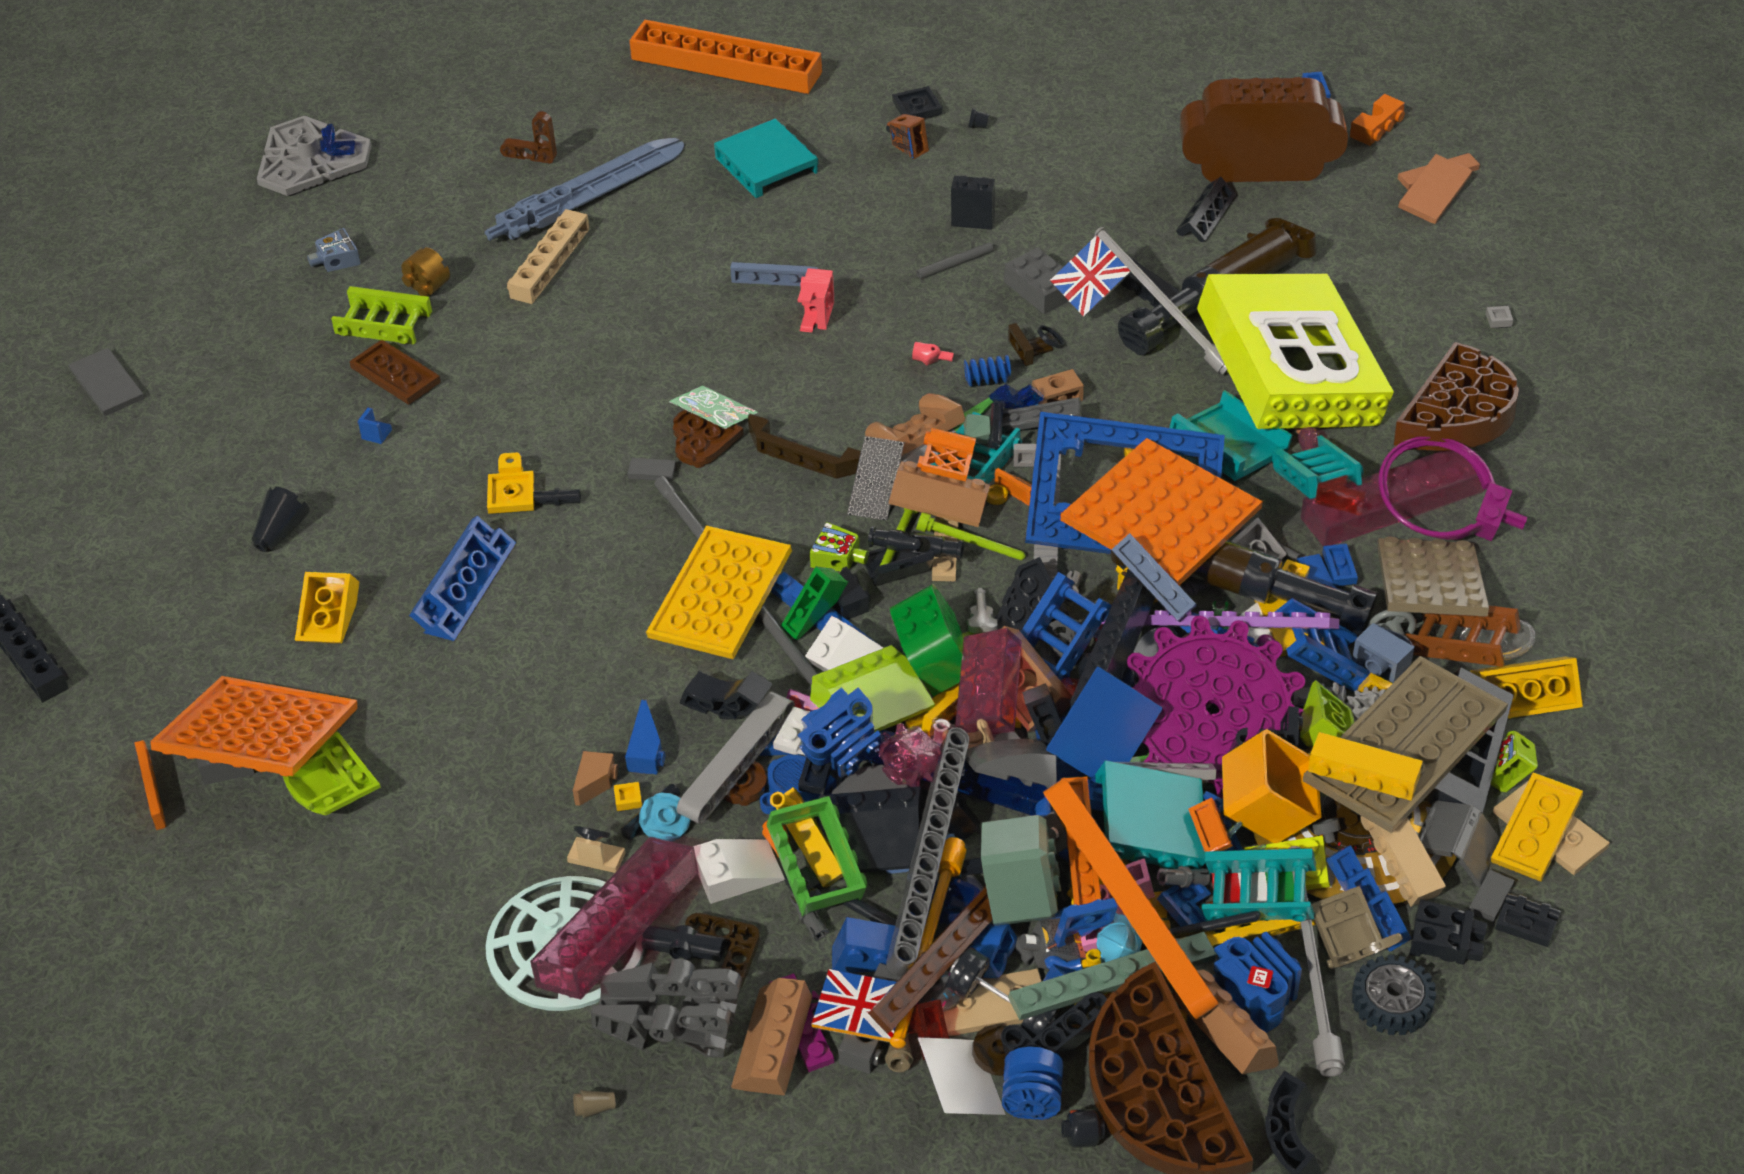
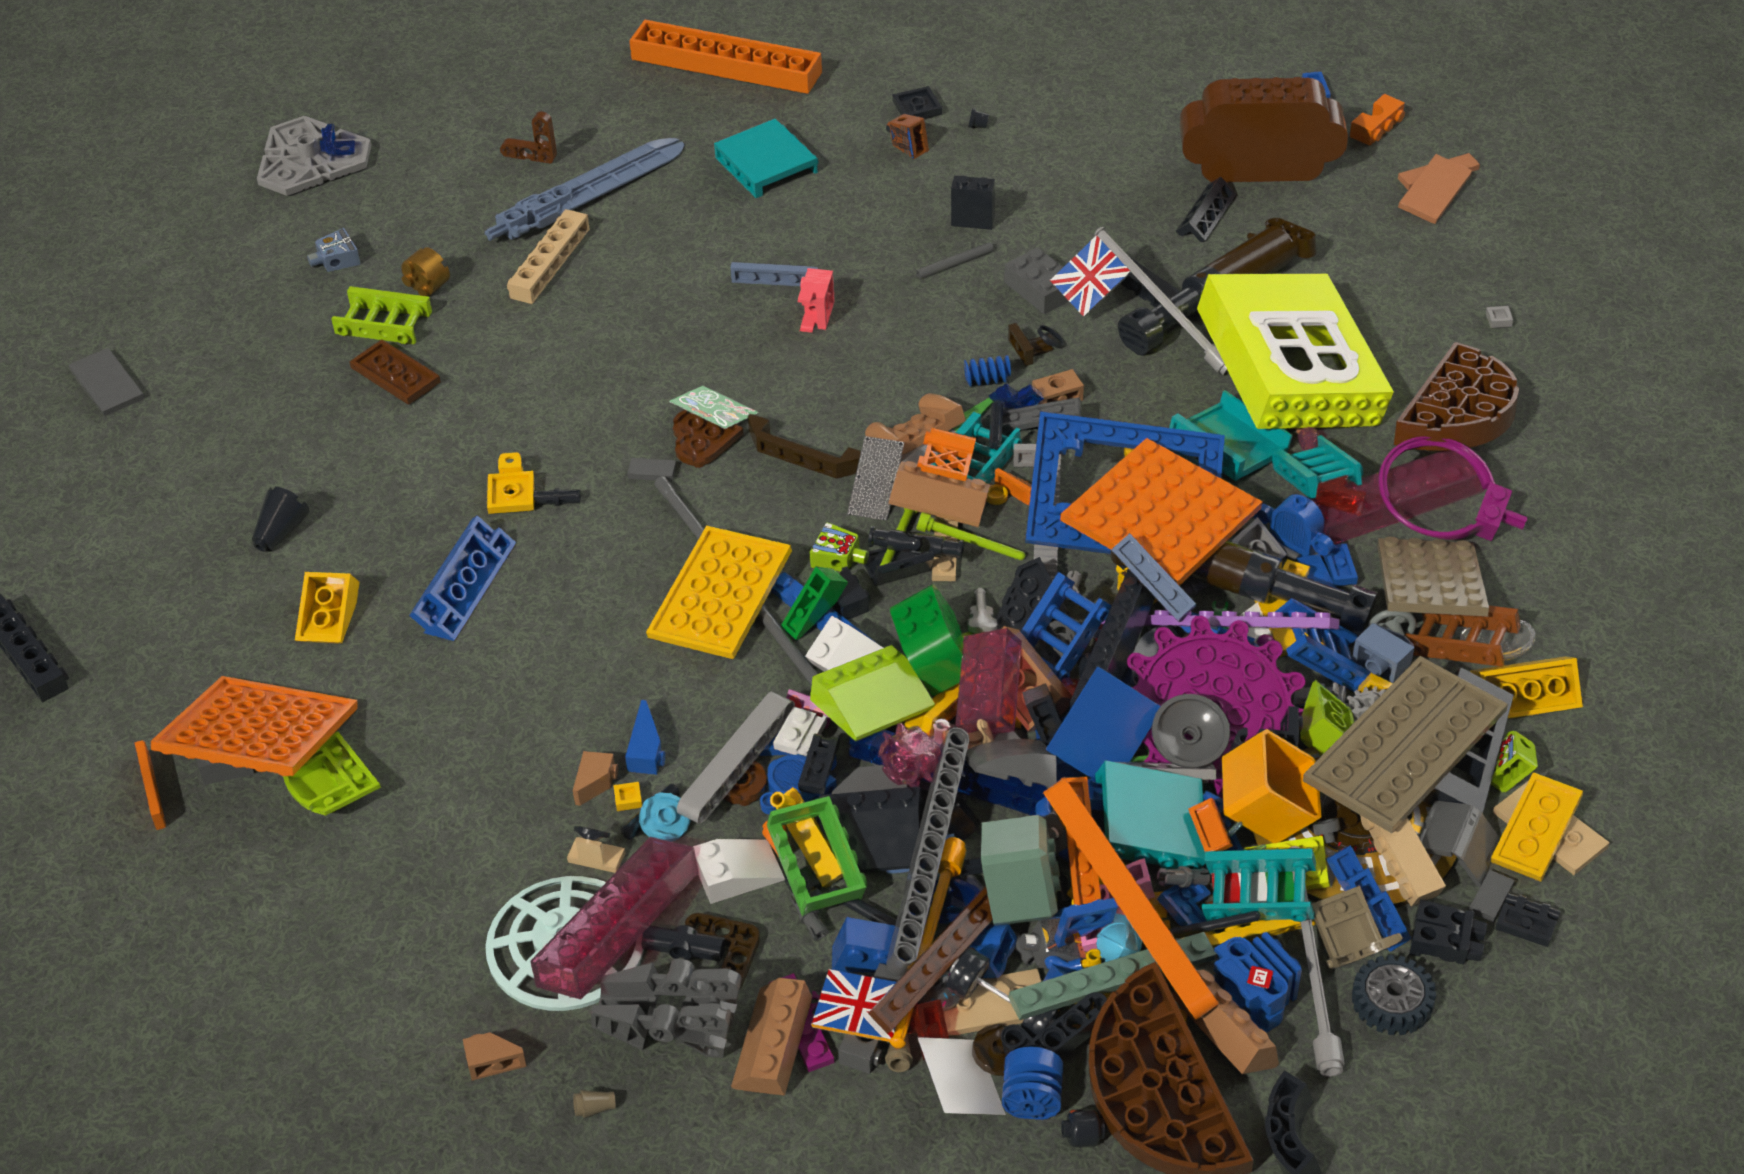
(371, 429): blue panel -> none
(491, 1055): none -> medium nougat slope
(724, 697): black brick -> none
(844, 736): blue piece -> none
(930, 353): coral piece -> none
(977, 427): sand green slope -> none
(1192, 716): none -> dark grey dish
(1297, 525): none -> blue piece
(1365, 766): yellow brick -> none

